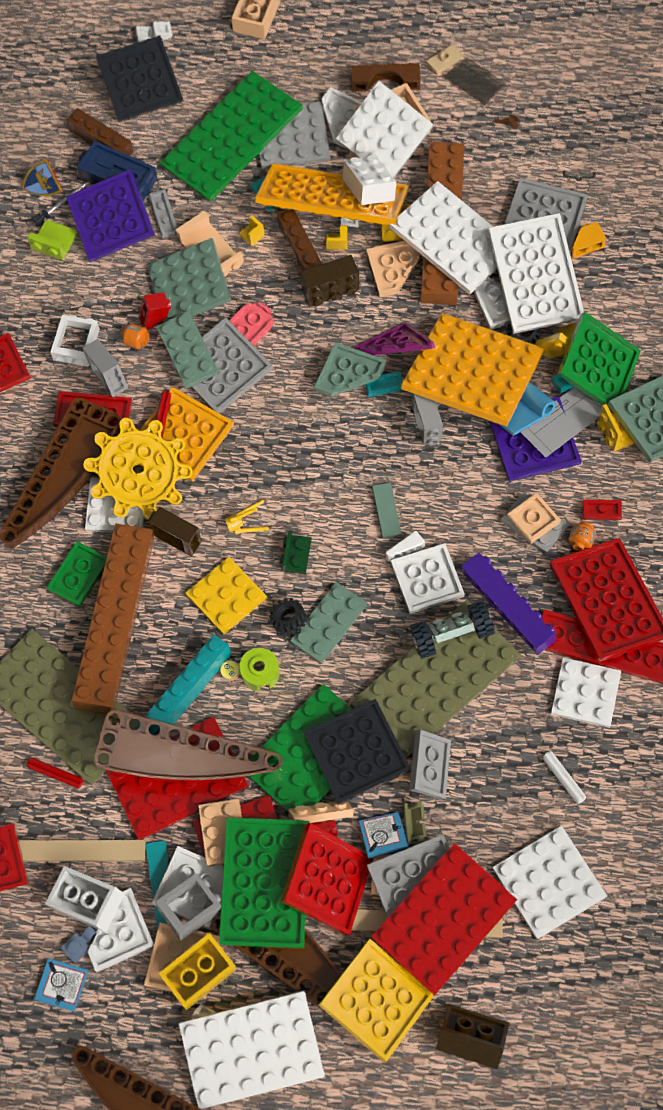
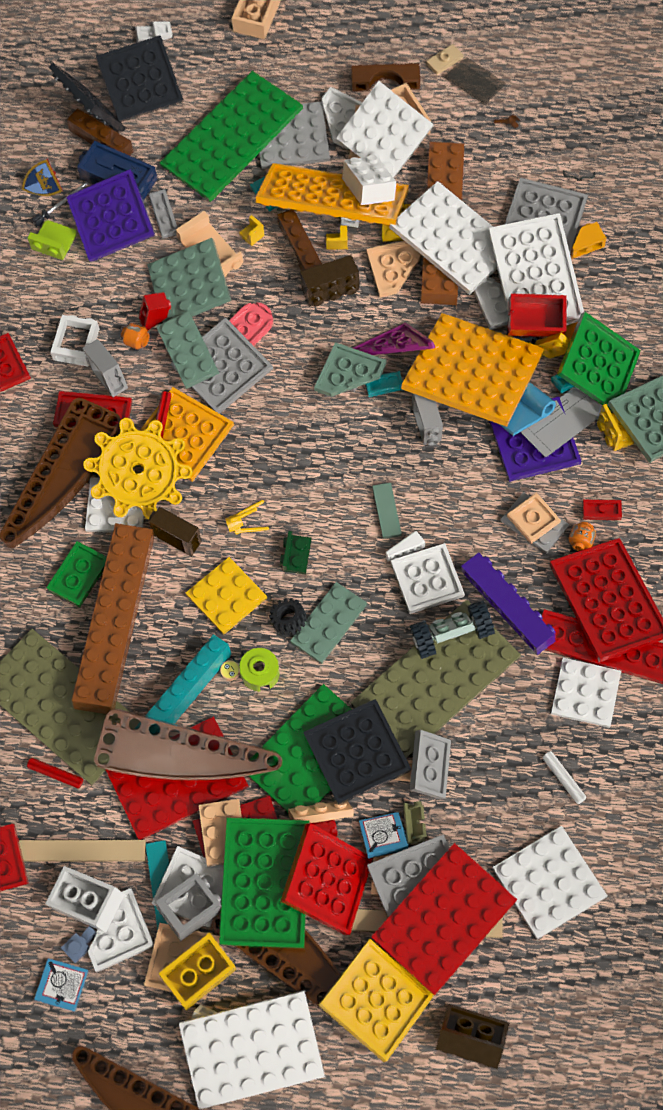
(87, 98): none -> black plate
(536, 314): none -> red piece

